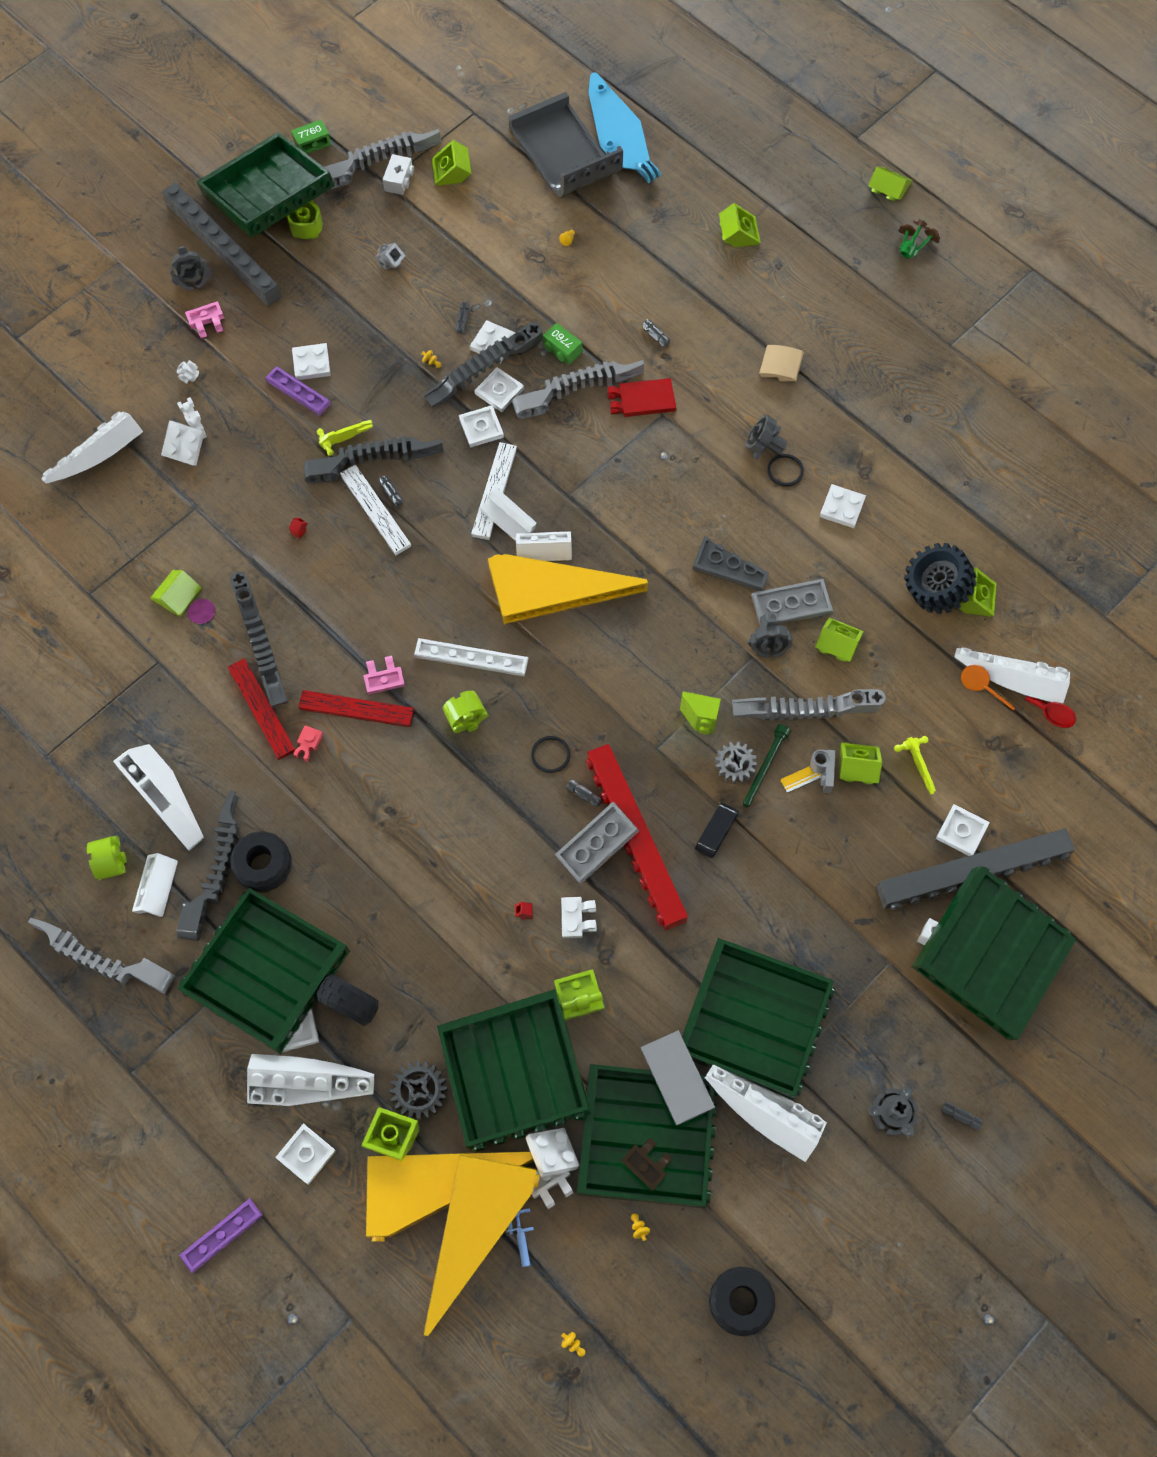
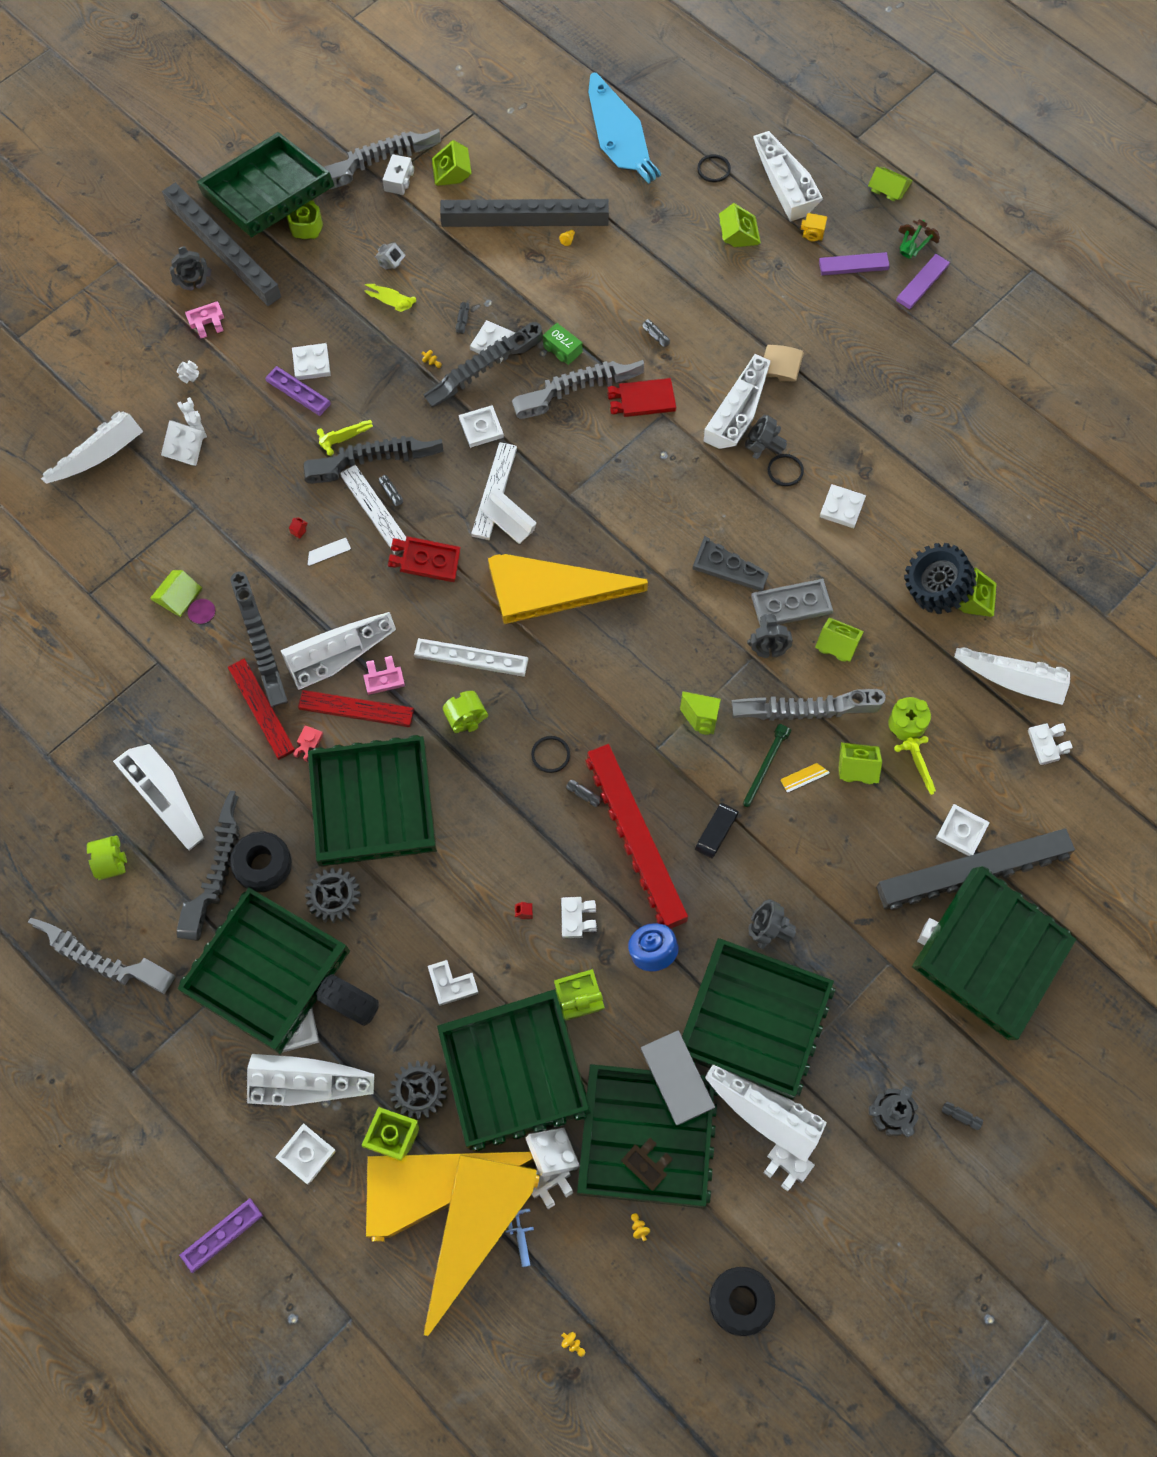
(155, 885): white panel -> none
(311, 137): bright green brick -> none
(328, 551): none -> white sticker
(329, 902): none -> dark grey gear
(333, 650): none -> white wedge
(371, 801): none -> dark green panel
(391, 297): none -> neon yellow piece
(425, 558): none -> red tile
(451, 989): none -> white plate
(499, 389): white plate -> none
(524, 212): none -> dark grey brick
(544, 546): white panel -> none
(562, 146): dark grey panel -> none
(597, 842): light grey tile -> none
(653, 947): none -> blue wheel
(714, 156): none -> black piece
(730, 768): light grey gear -> none
(738, 407): none -> white wedge
(770, 923): none -> dark grey piece
(788, 177): none -> white wedge
(790, 1163): none -> white plate
(813, 227): none -> yellow brick
(826, 769): light grey plate -> none
(854, 263): none -> medium lavender tile
(909, 718): none -> lime brick
(922, 281): none -> medium lavender tile
(977, 678): orange piece -> none
(1044, 744): none -> white plate
(1055, 712): red piece -> none

